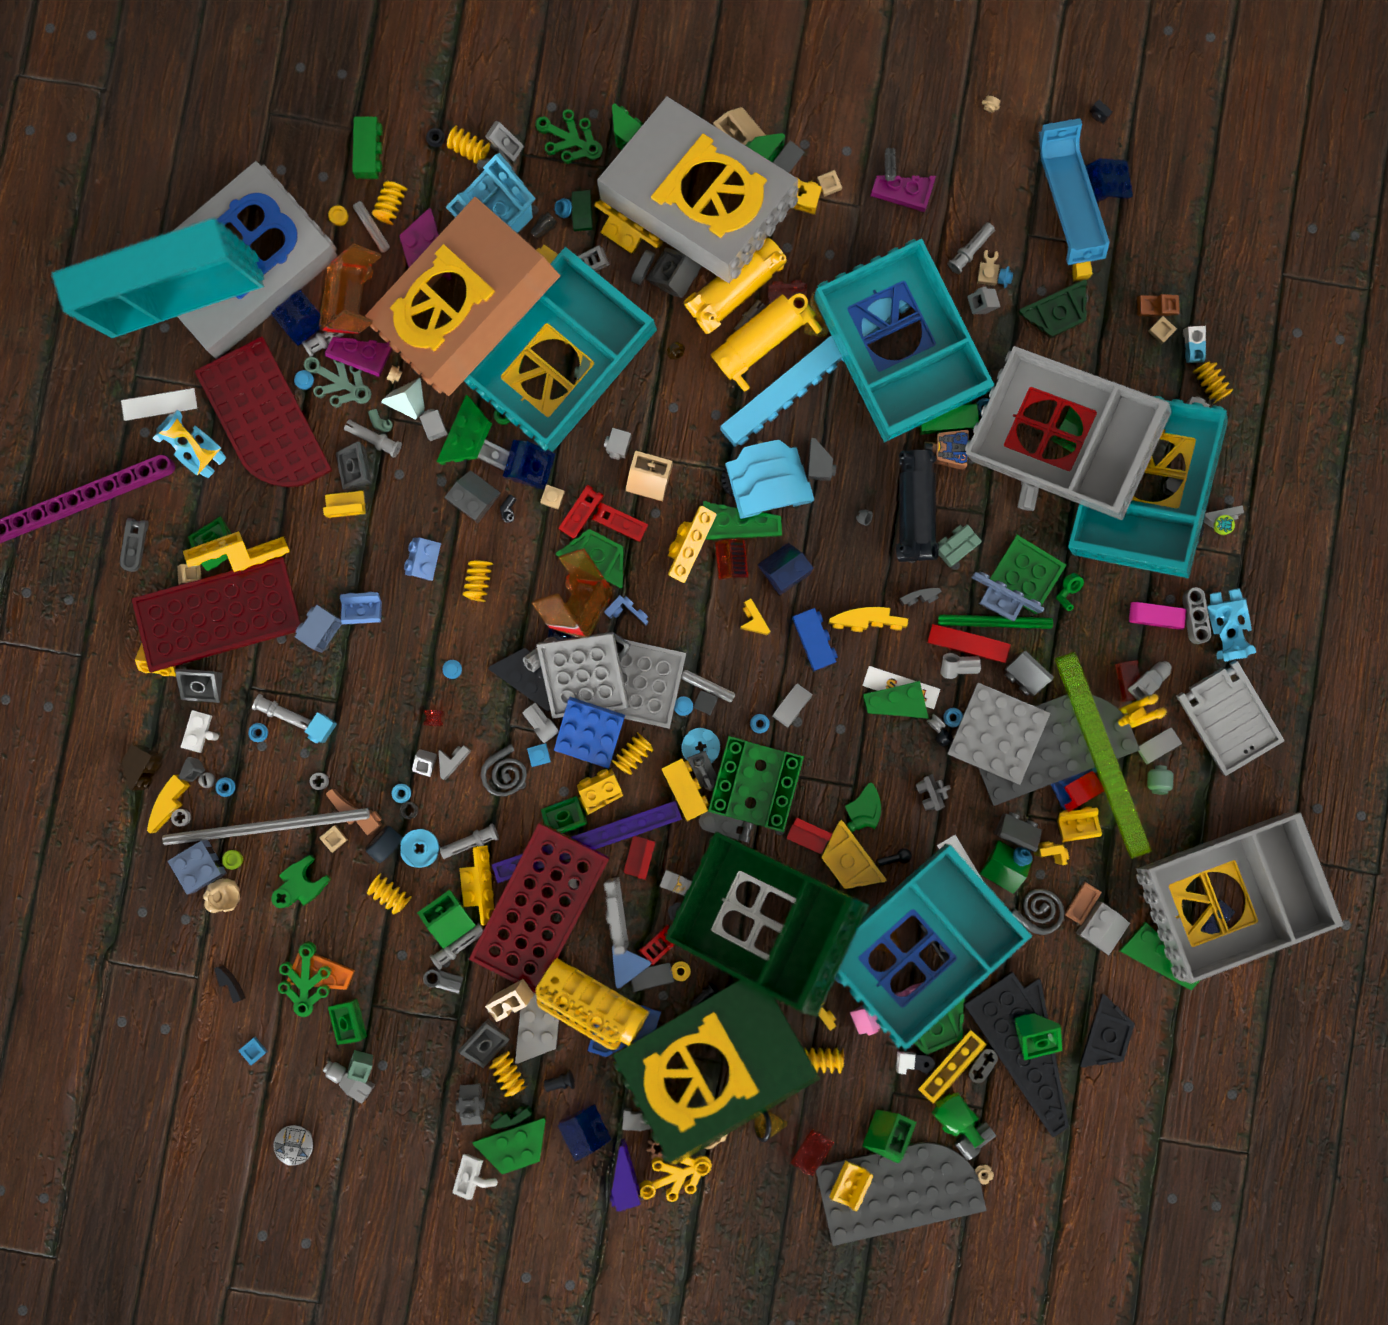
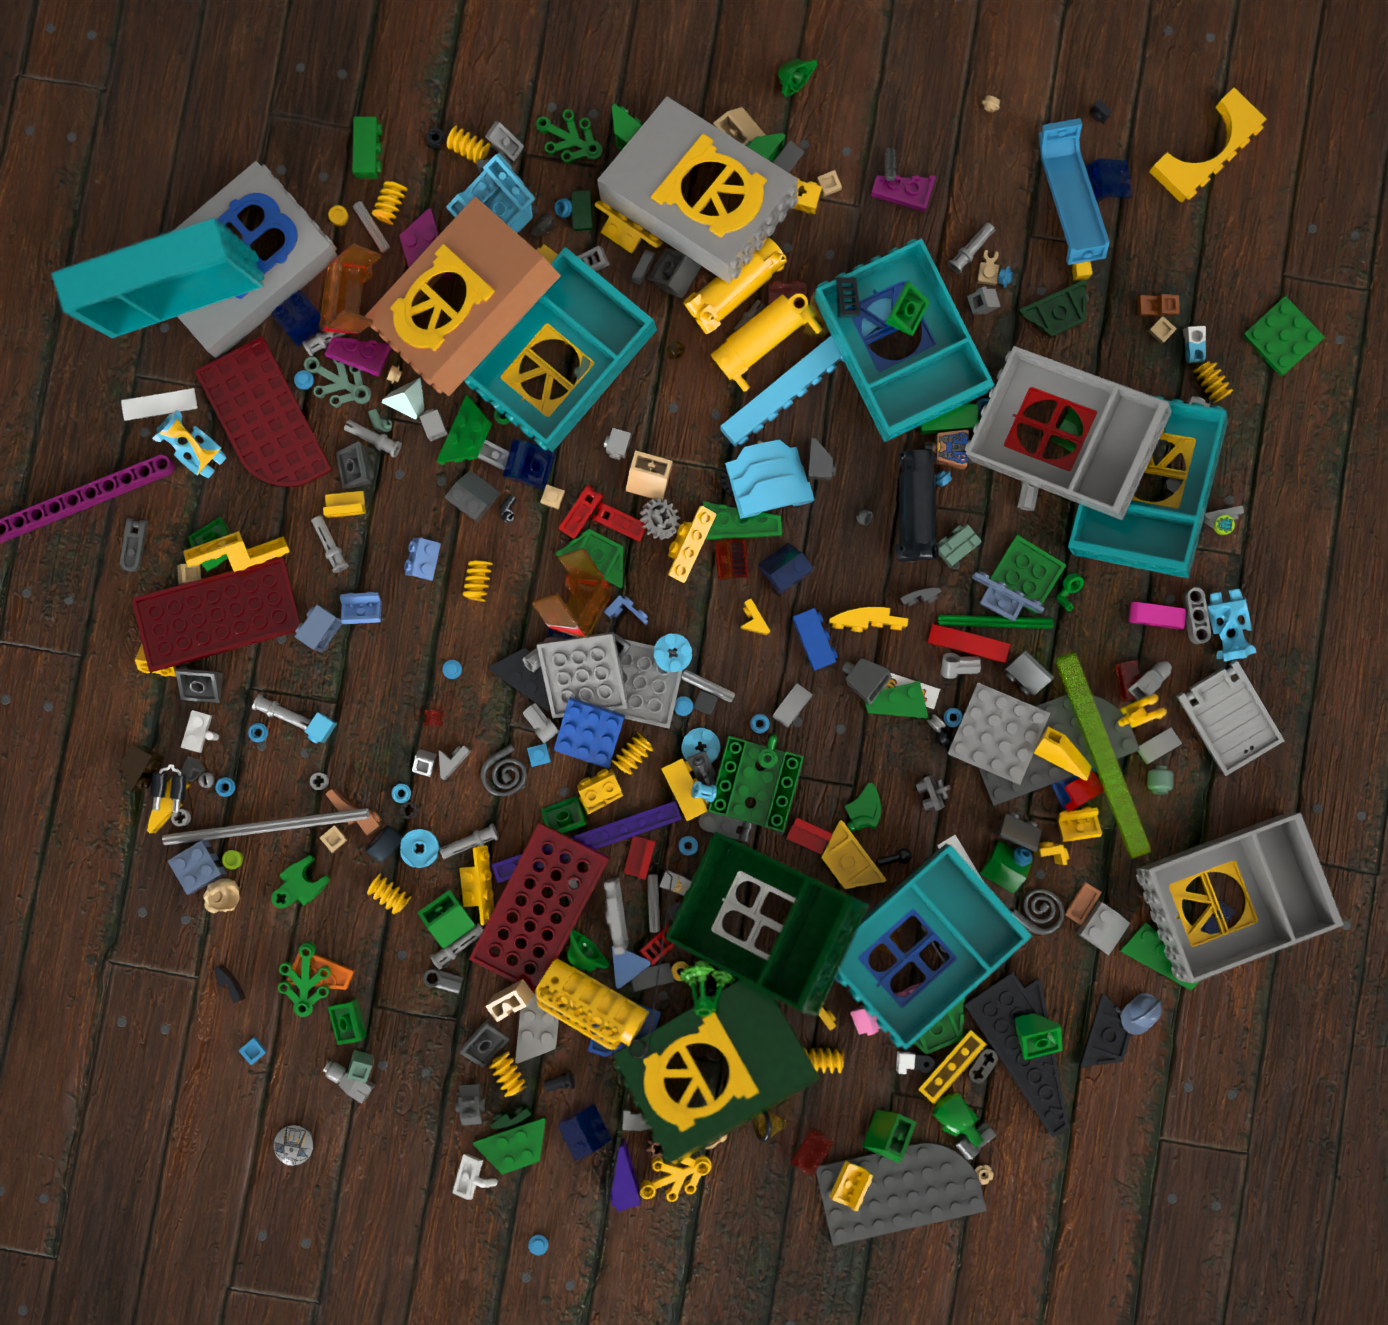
(177, 791): none -> black piece
(333, 552): none -> light grey pin
(538, 1244): none -> dark azure plate
(584, 953): none -> green hat
(645, 1047): none -> black piece
(653, 903): none -> light grey axle
(659, 519): none -> light grey gear
(677, 663): none -> medium azure plate
(692, 840): none -> dark azure plate
(692, 974): none -> plant
(703, 791): none -> medium azure bush
(769, 751): none -> green plate
(795, 74): none -> green hat
(842, 312): none -> black slope
(866, 679): none -> dark grey torso
(908, 309): none -> green slope
(943, 478): none -> dark azure plate
(1060, 751): none -> yellow slope
(1141, 1014): none -> sand blue piece
(1184, 178): none -> yellow arch
(1283, 336): none -> green plate

